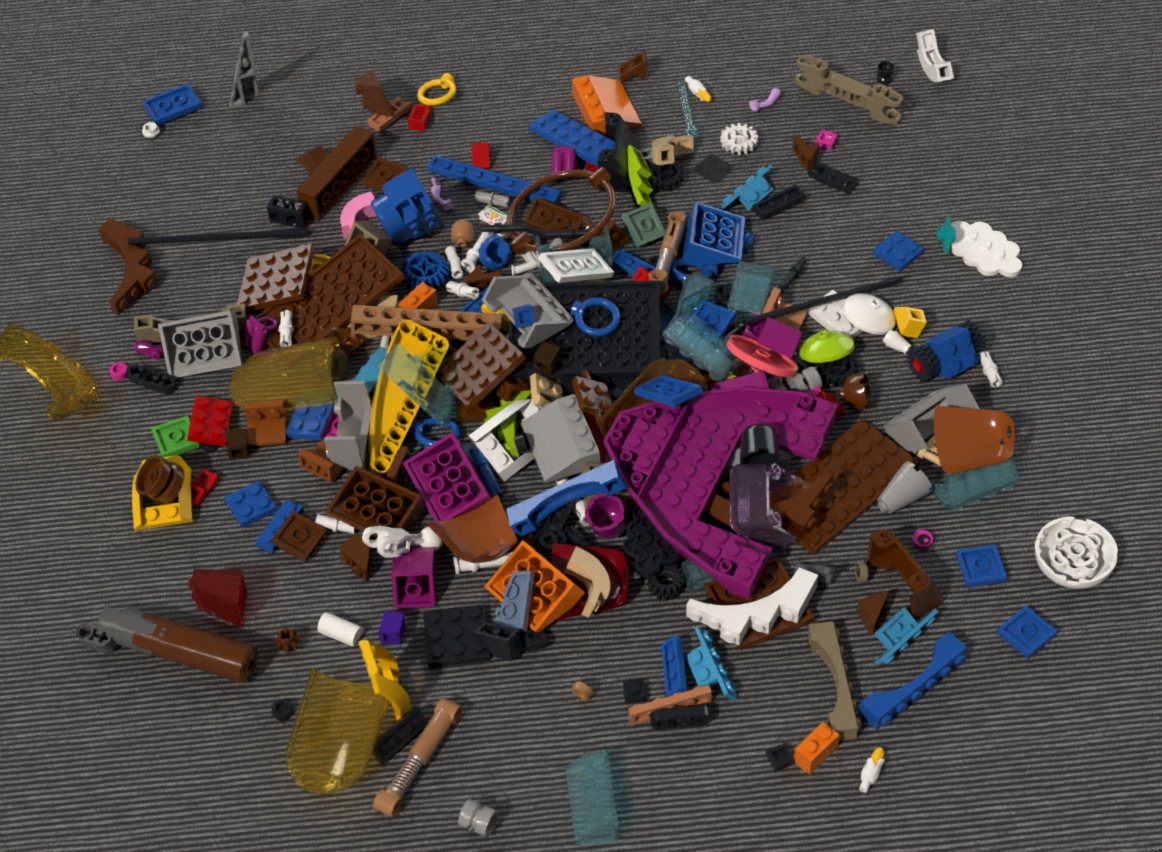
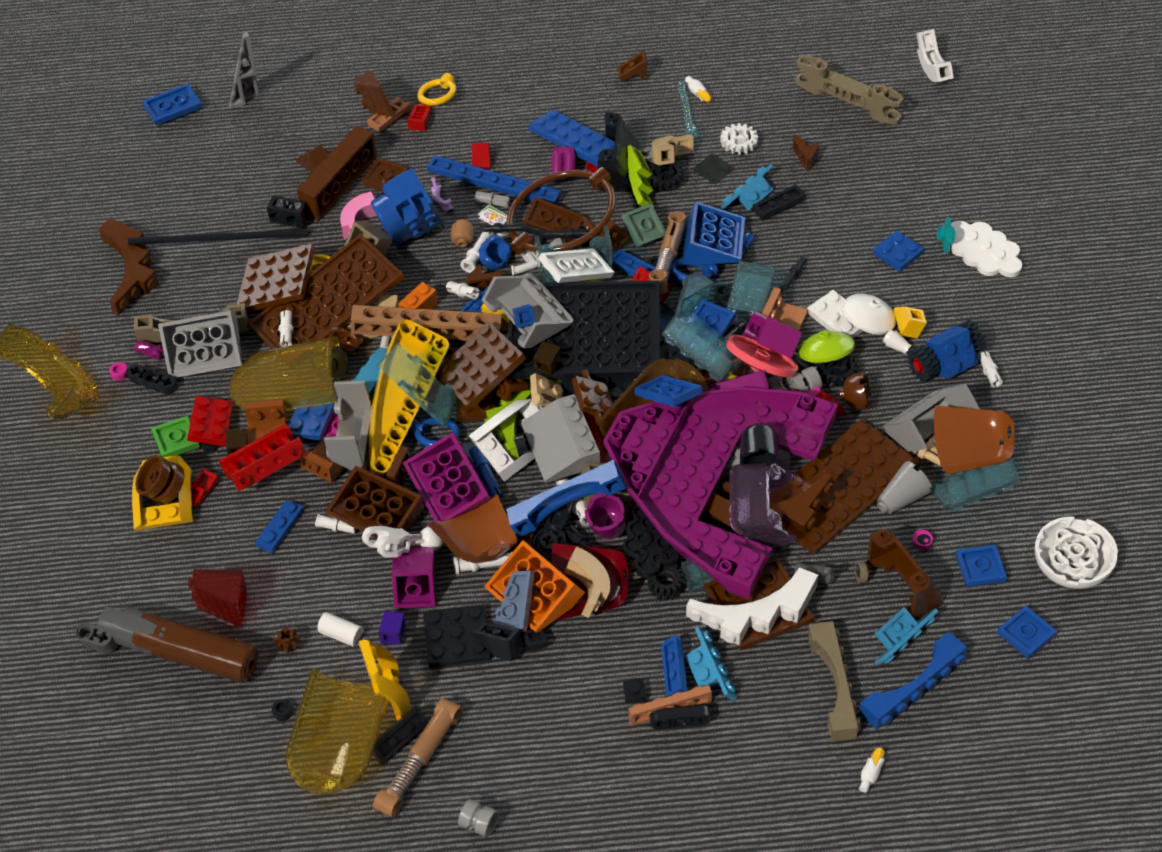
(150, 130): white plate -> none
(250, 504): blue plate -> none
(255, 333): magenta piece -> none
(262, 457): none -> red fence
(299, 536): reddish brown plate -> none
(357, 556): reddish brown slope -> none
(425, 268): blue gear -> none
(454, 262): white pin -> none
(579, 309): blue piece -> none
(582, 690): medium nougat tile -> none
(592, 799): clear light blue slope -> none
(602, 95): orange slope -> none
(775, 94): lavender piece -> none
(780, 757): black tile -> none
(816, 748): orange brick -> none
(823, 300): black piece -> none
(826, 139): dark pink tile -> none
(833, 178): black hinge -> none
(871, 609): reddish brown slope -> none
(885, 73): black wheel -> none

